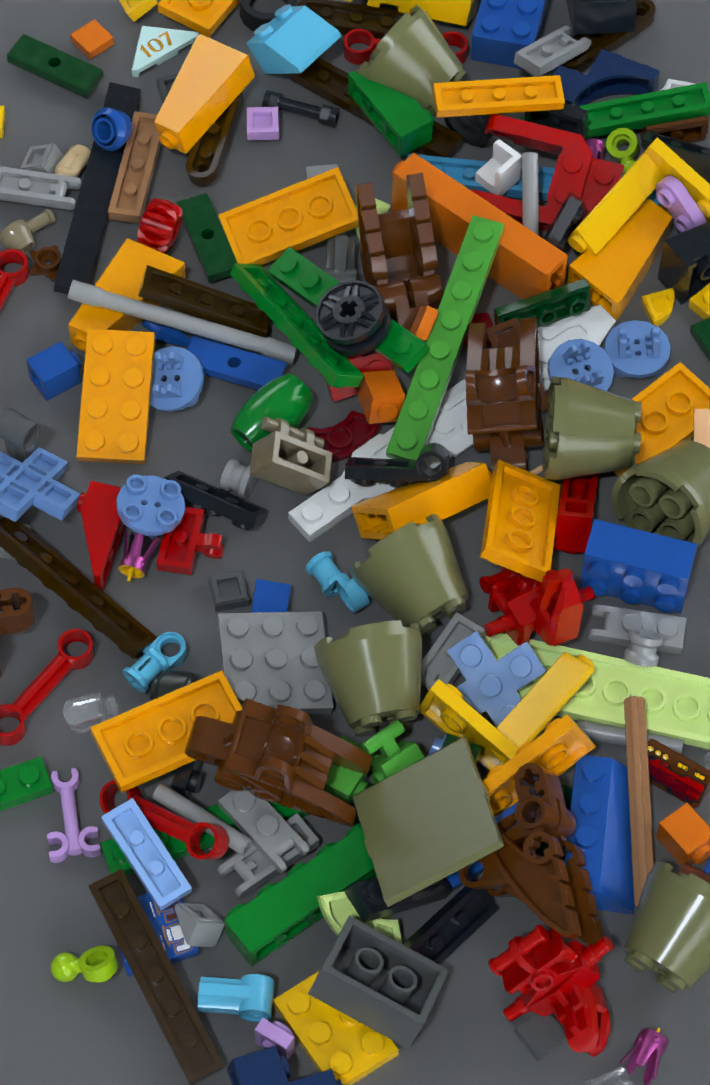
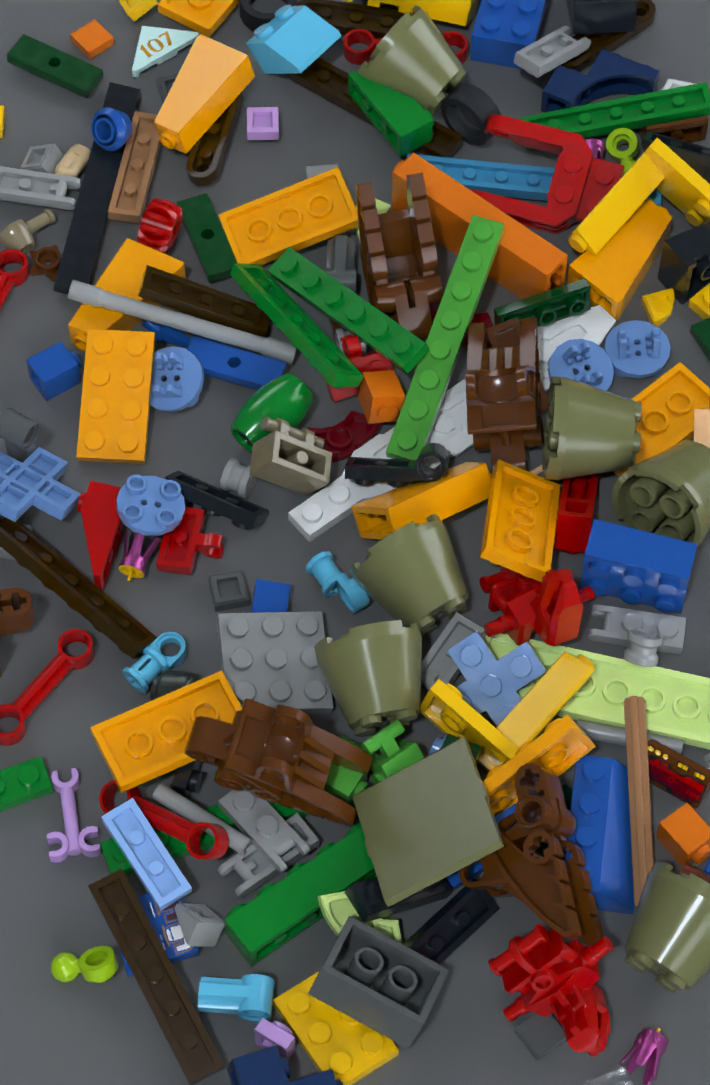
(88, 711): clear arm -> none
(326, 114): black bar -> none
(353, 318): black wheel -> none
(424, 322): orange tile -> none
(498, 96): light orange plate -> none
(501, 171): white panel -> none
(530, 191): light grey piece -> none
(568, 214): black plate -> none
(570, 119): black plate -> none
(680, 204): lavender plate -> none

